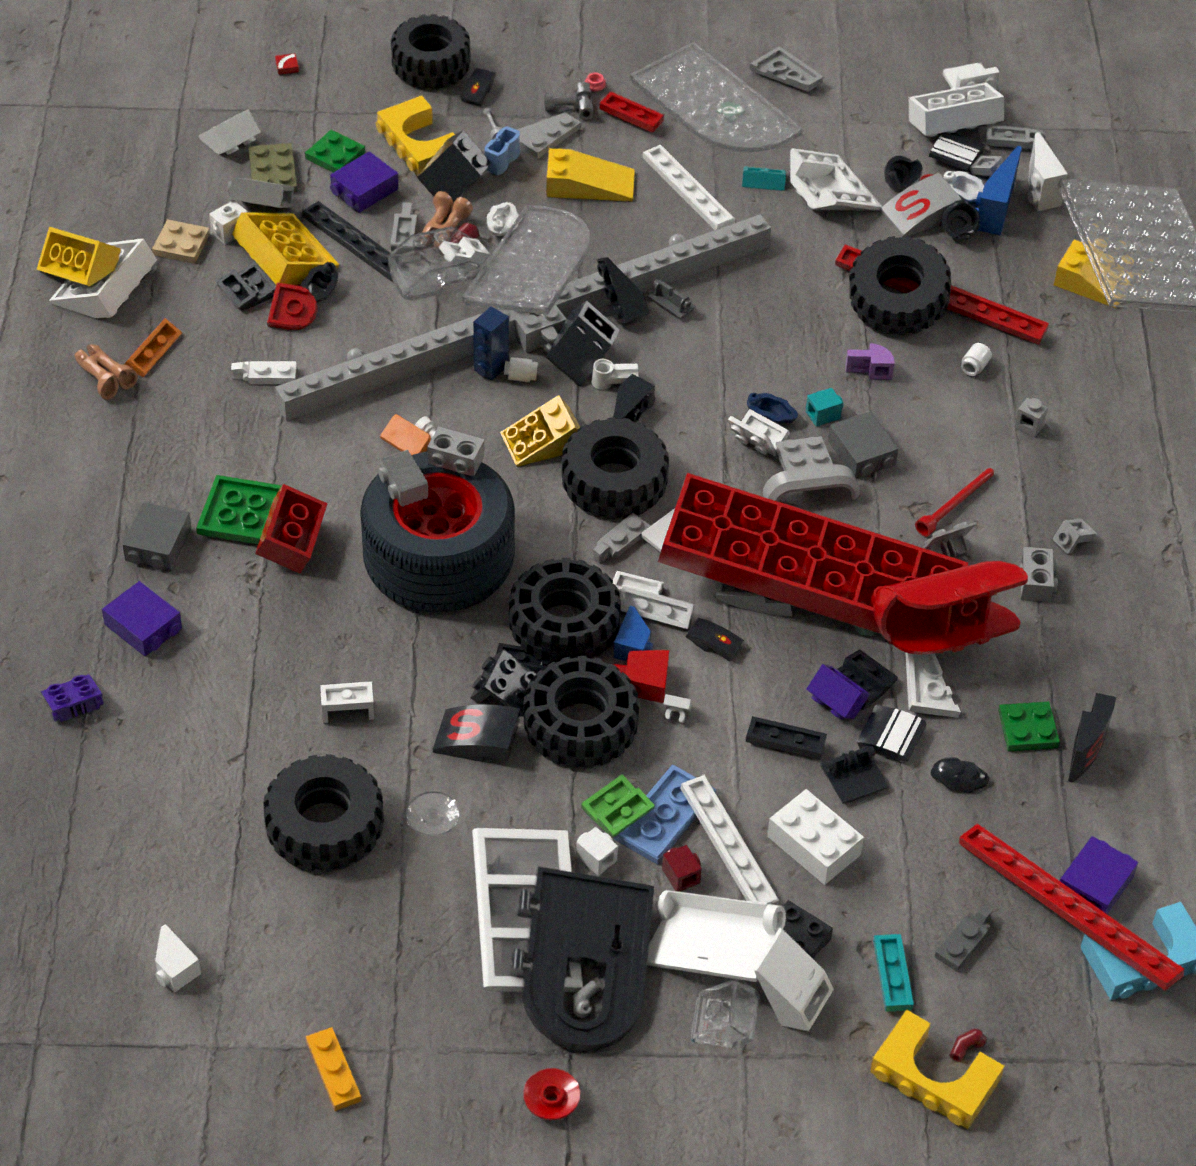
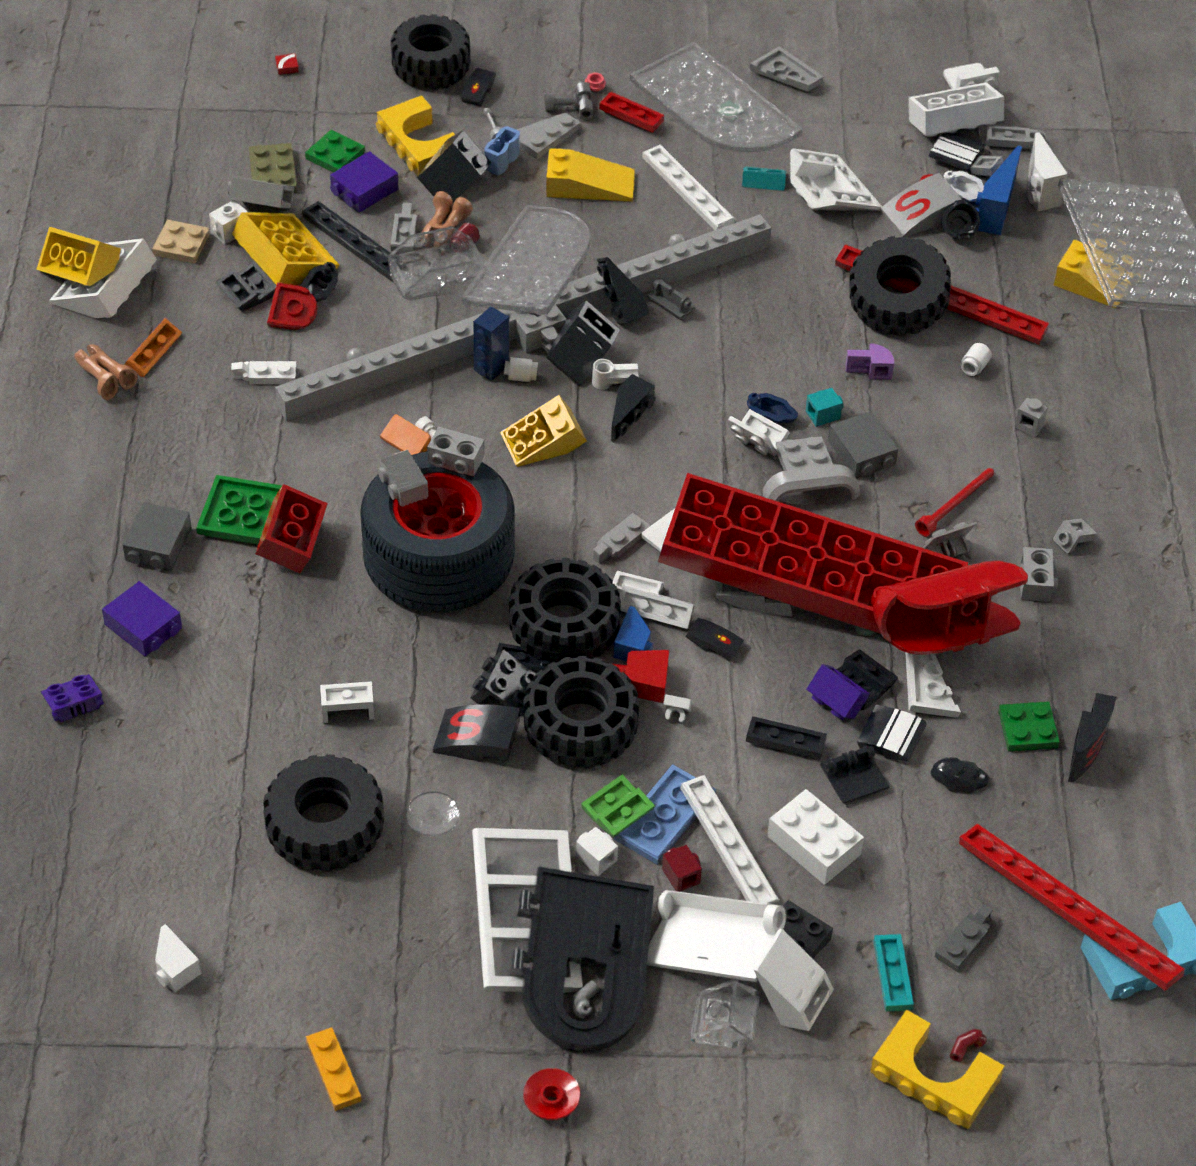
(231, 133): white slope -> none
(465, 251): white brick -> none
(501, 218): white arm -> none
(614, 493): black tyre -> none
(902, 172): black cap -> none
(1100, 874): dark purple brick -> none

